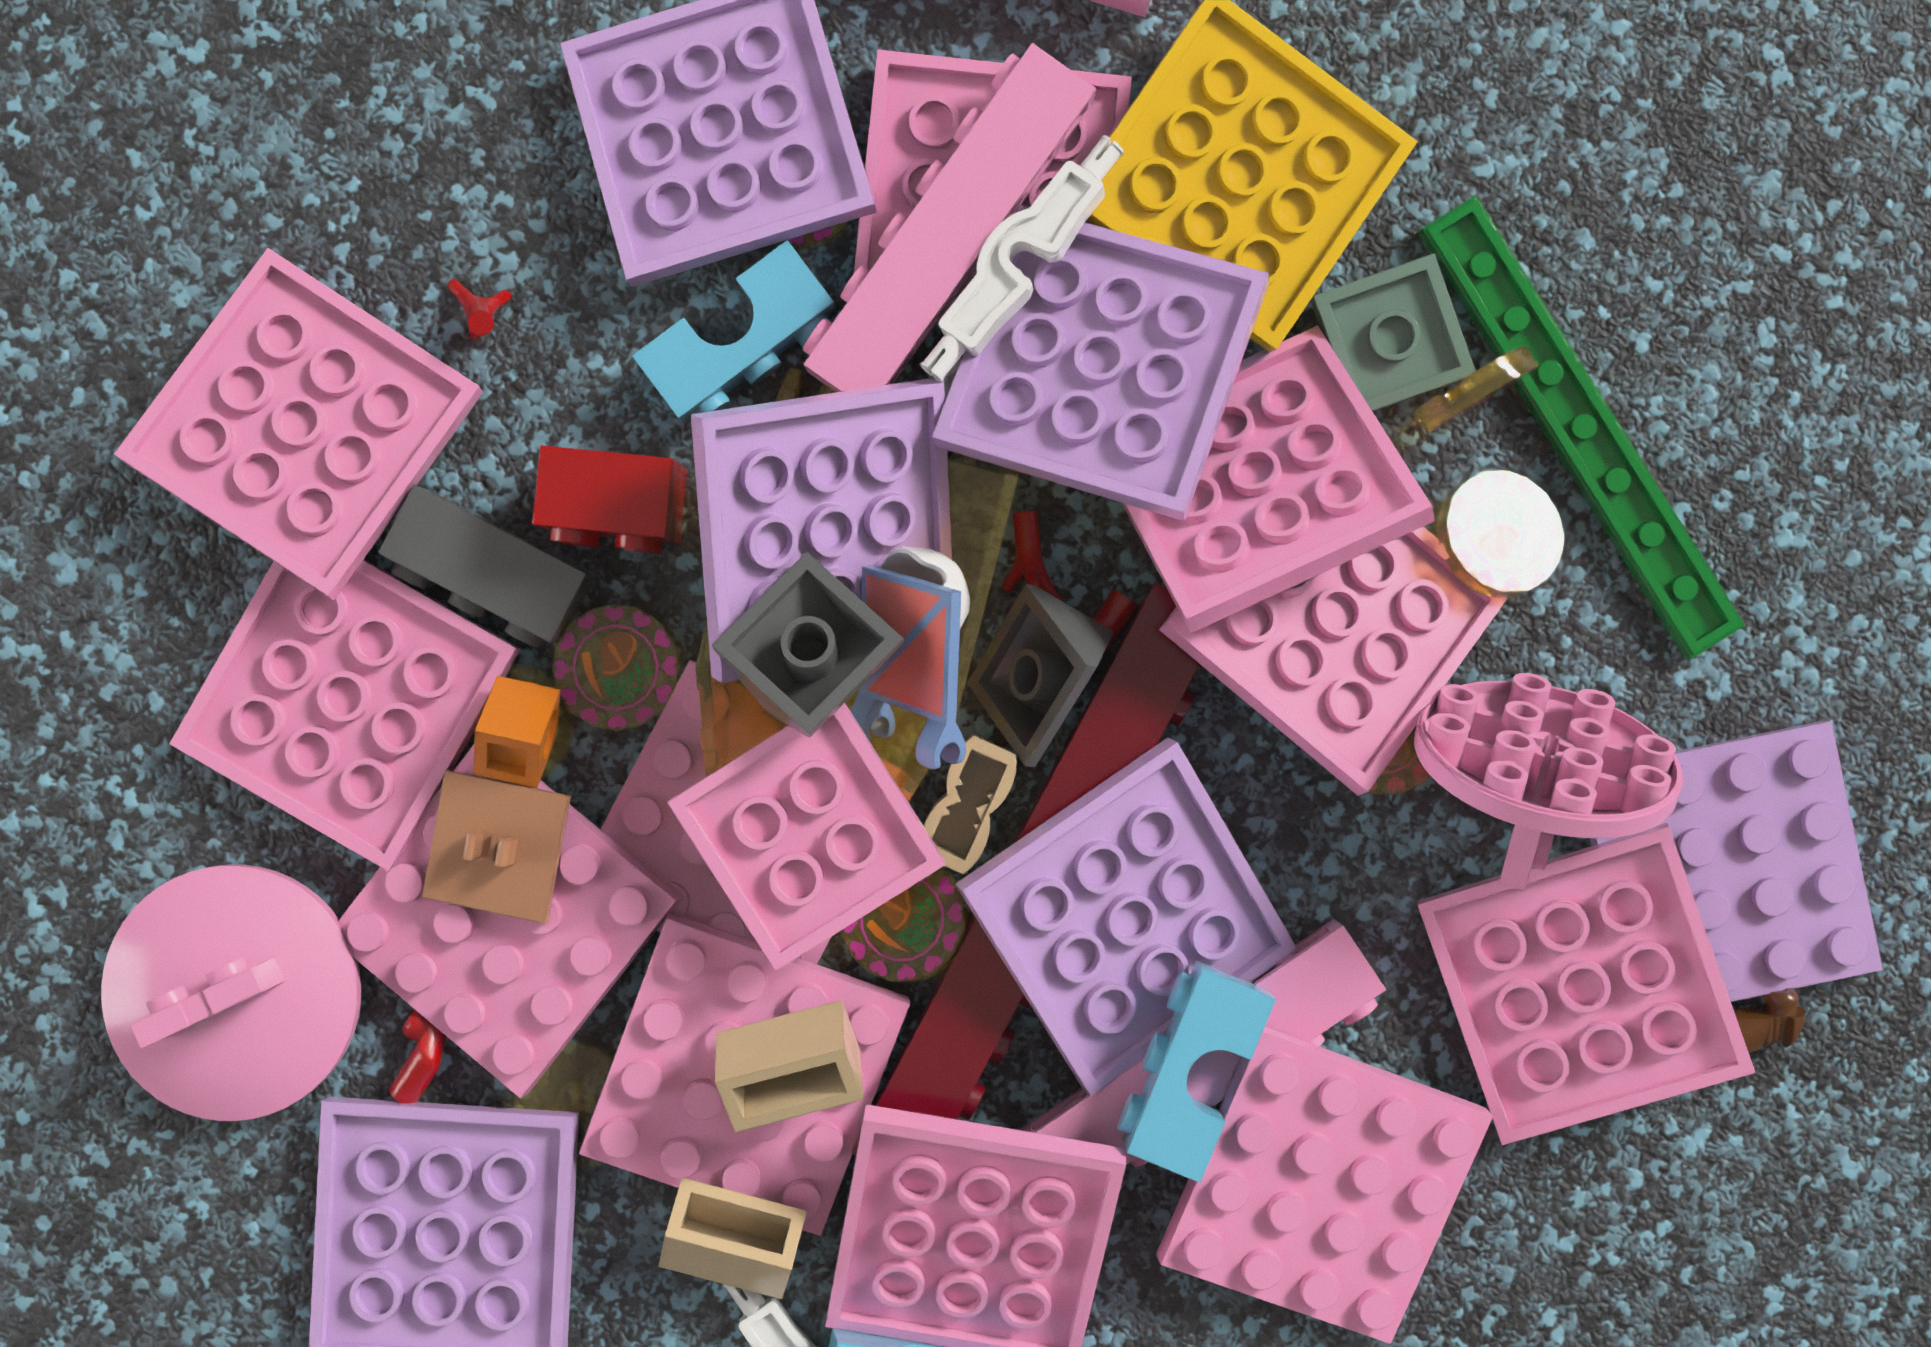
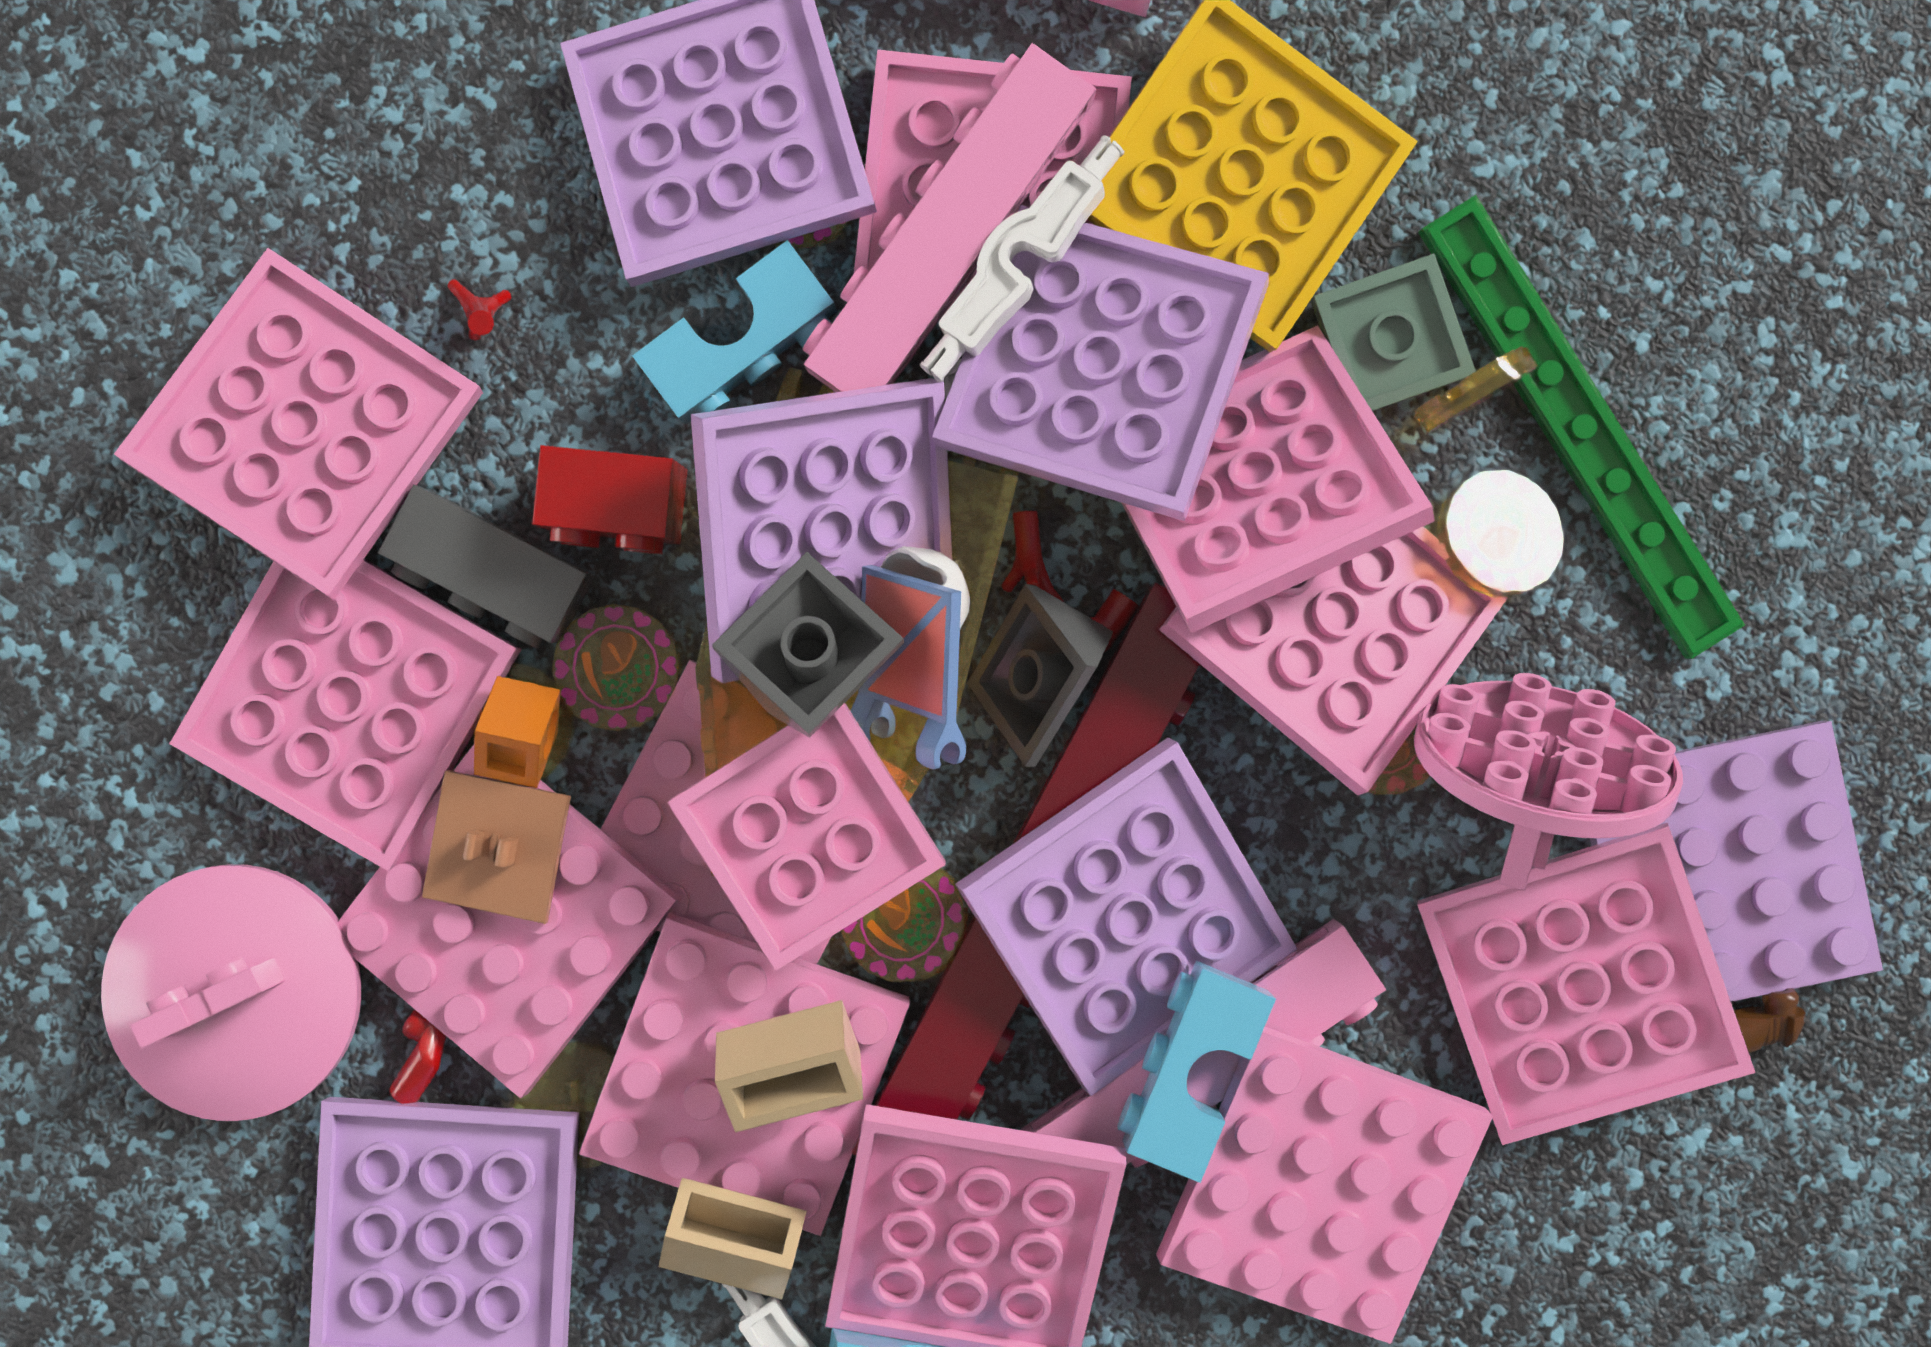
(974, 790): tan brick -> none

